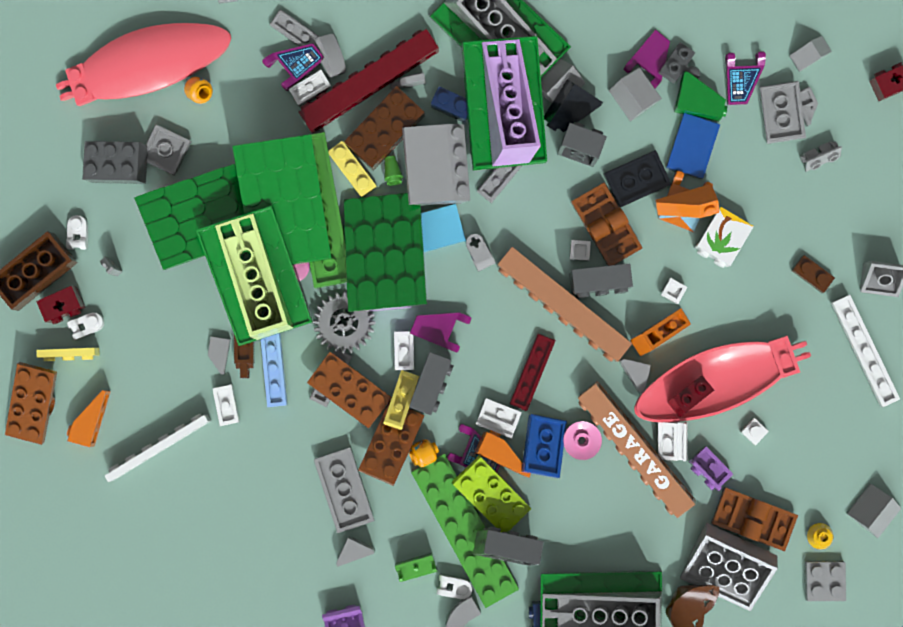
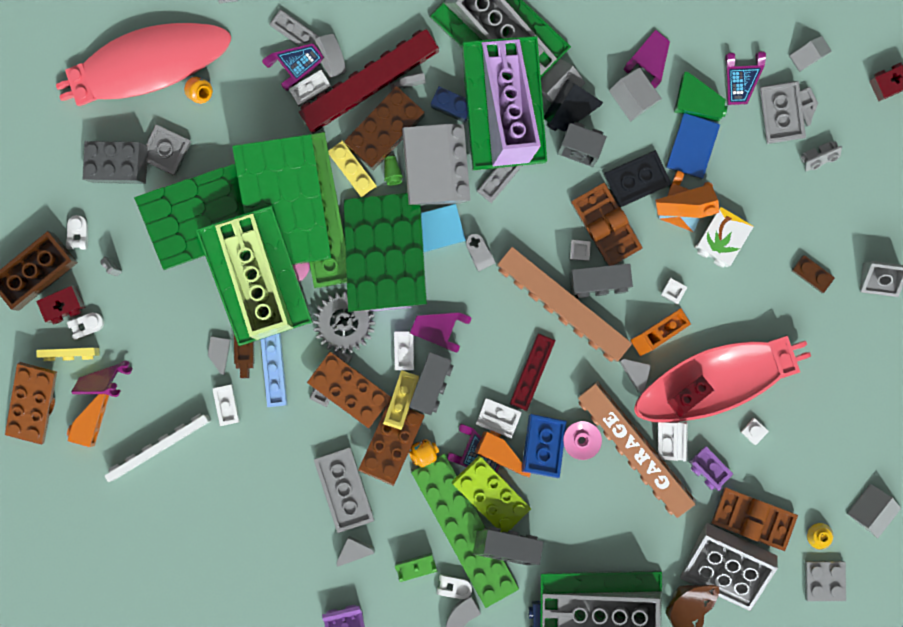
(101, 381): none -> flag
(678, 63): dark grey plate -> none
(865, 351): white plate -> none

